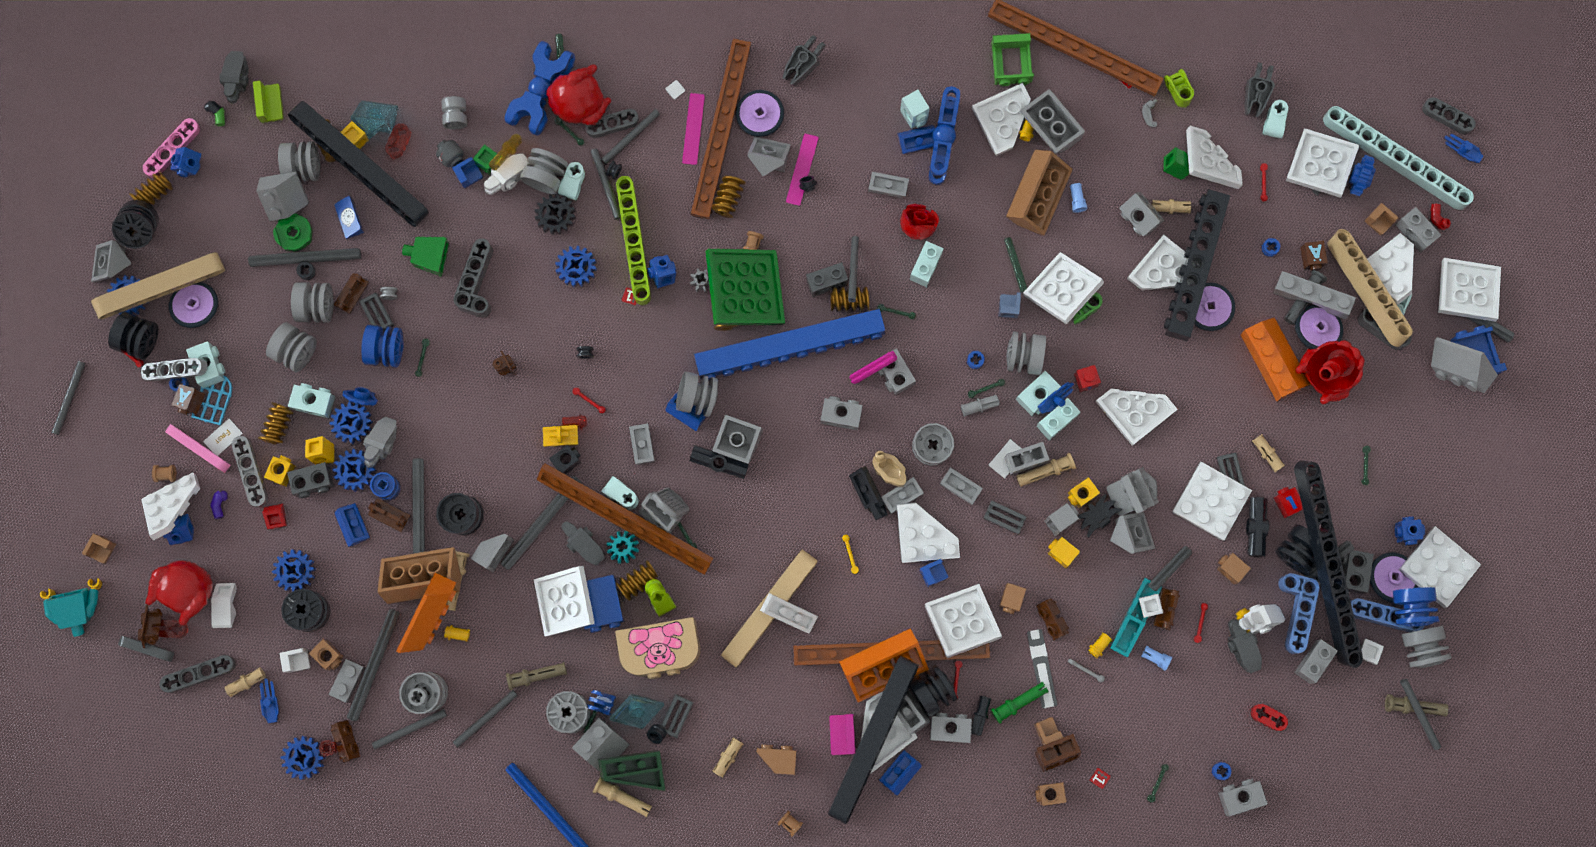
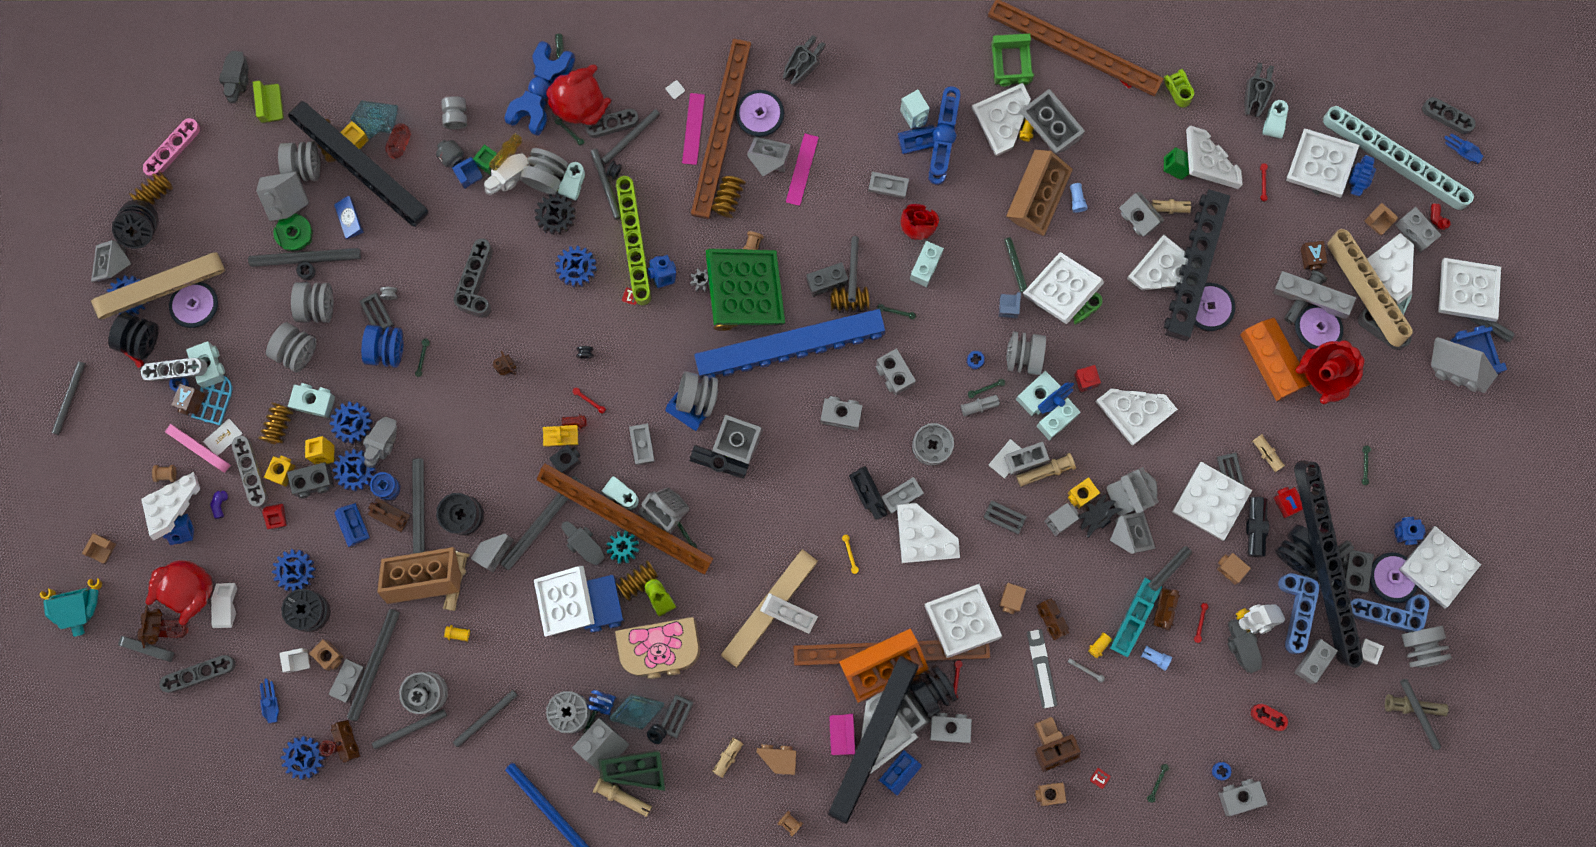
(185, 162): blue brick -> none
(217, 110): arm -> none
(245, 682): tan pin -> none
(351, 293): reddish brown hinge -> none
(361, 396): blue animal -> none
(427, 614): orange slope -> none
(428, 253): green torso -> none
(526, 677): dark tan pin -> none
(807, 183): black plate -> none
(873, 367): dark pink axle -> none
(889, 469): tan arm -> none
(933, 573): blue panel -> none
(961, 486): light grey plate -> none
(980, 715): black axle -> none
(1011, 706): green pin -> none
(1063, 551): yellow brick -> none
(1147, 113): light grey piece -> none
(1150, 605): white tile -> none
(1271, 253): blue bush -> none
(1416, 606): blue wheel -> none

